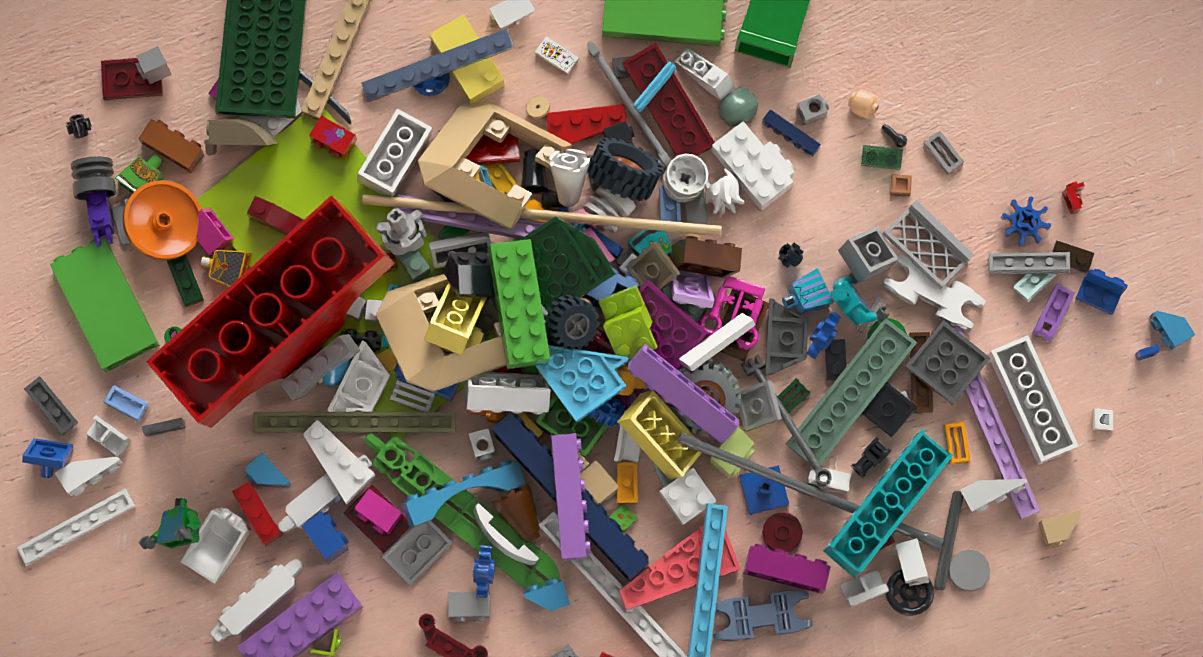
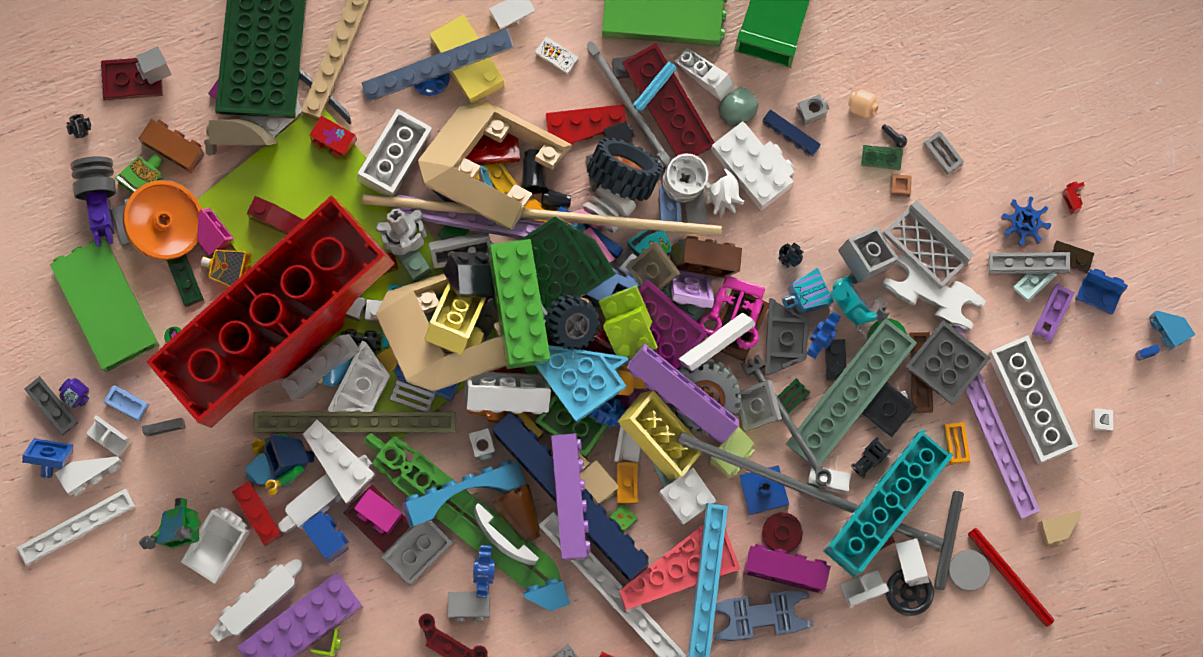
(74, 393): none -> dark purple head
(285, 457): none -> dark blue torso
(534, 103): tan wheel -> none
(569, 174): white cone -> none
(983, 492): white slope -> none
(1011, 577): none -> red axle

